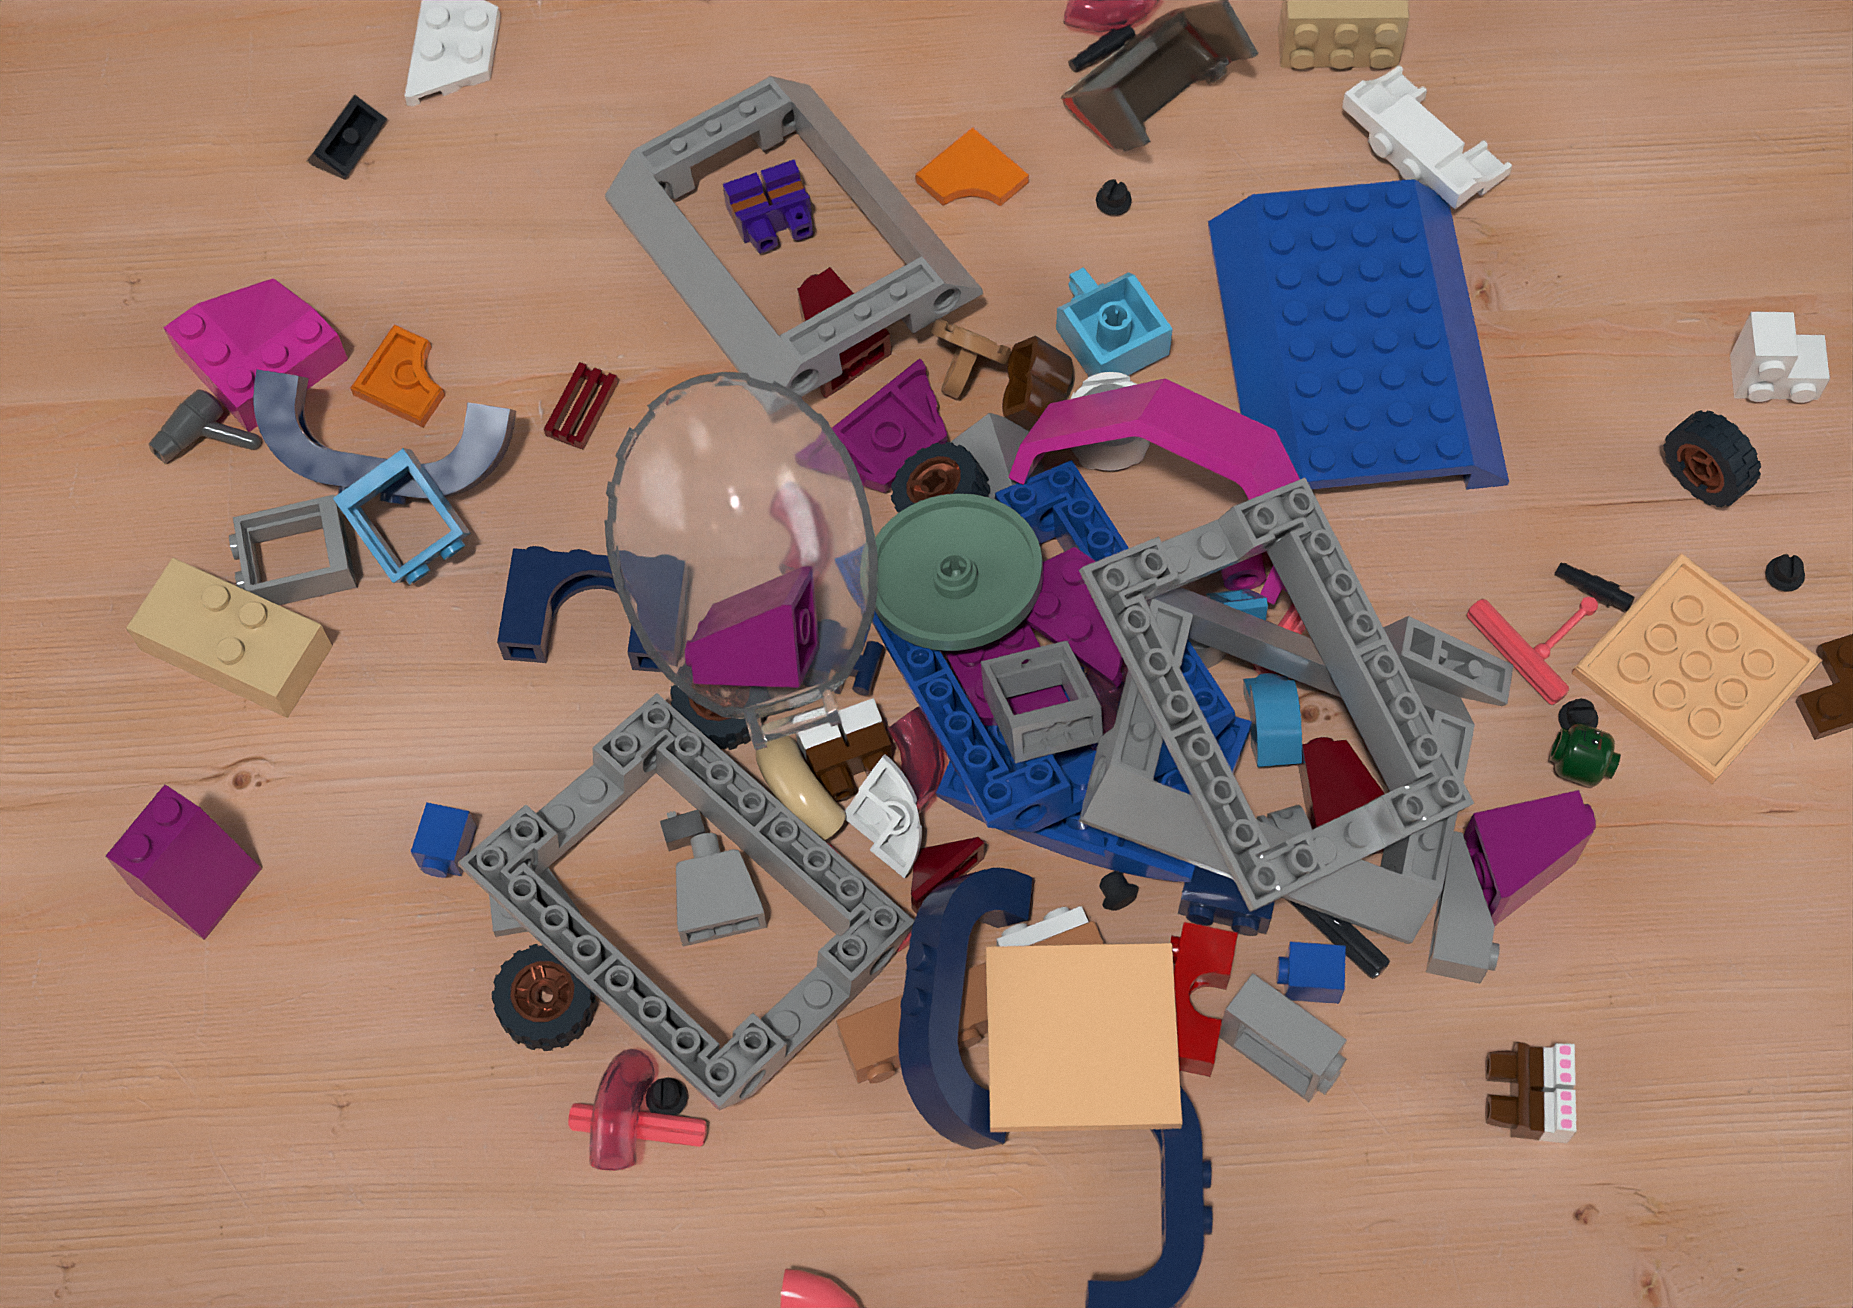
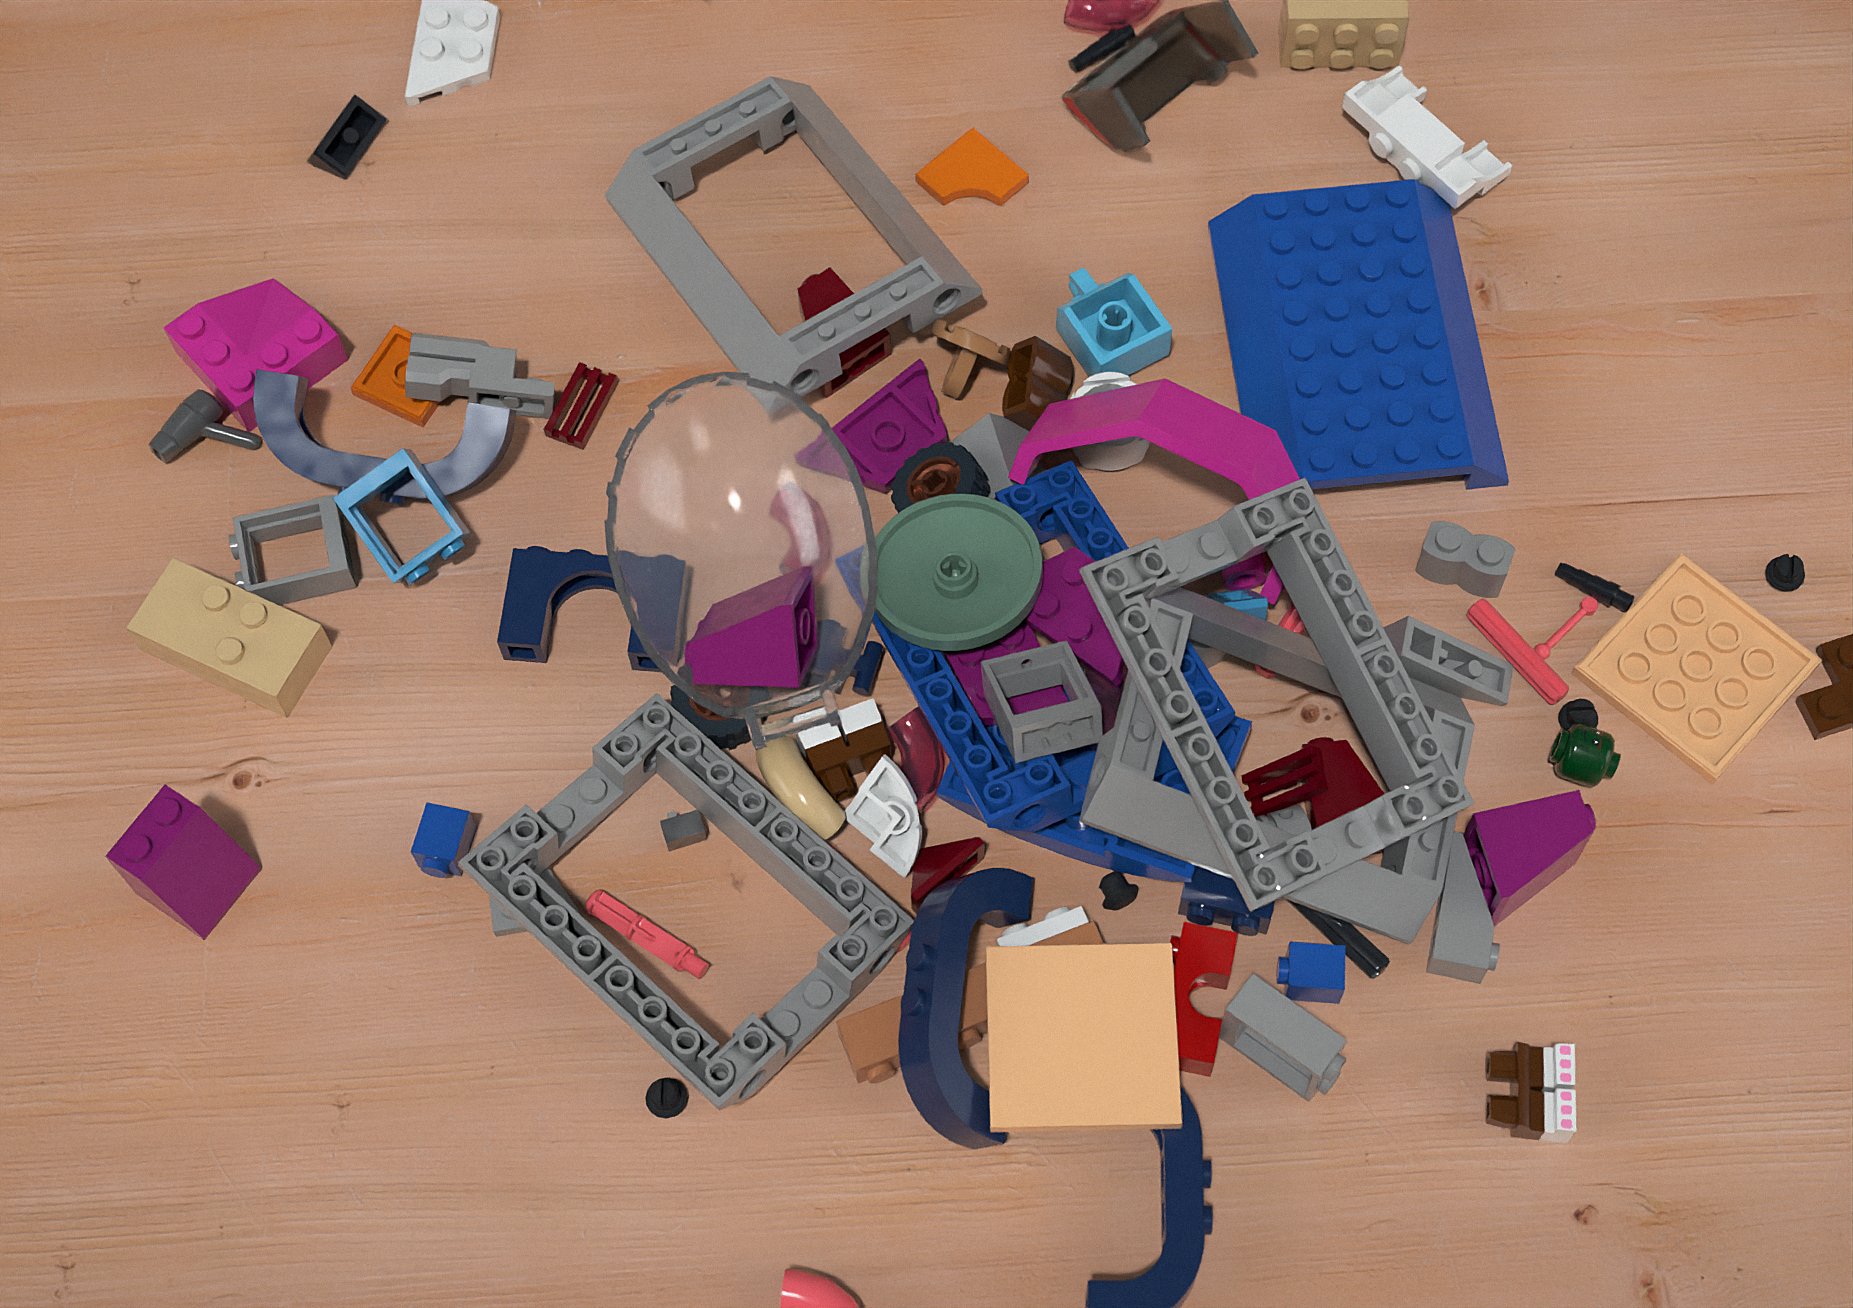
(474, 370): none -> light grey plate
(518, 998): black wheel -> none
(618, 1110): clear pink cylinder -> none
(645, 933): none -> coral piece
(650, 1126): coral axle -> none
(715, 894): light grey torso -> none
(769, 206): dark purple hips -> none
(1113, 198): black piece -> none
(1275, 719): dark azure brick -> none
(1282, 766): none -> dark red tile
(1464, 559): none -> light grey brick
(1712, 458): black wheel -> none
(1776, 362): white brick -> none

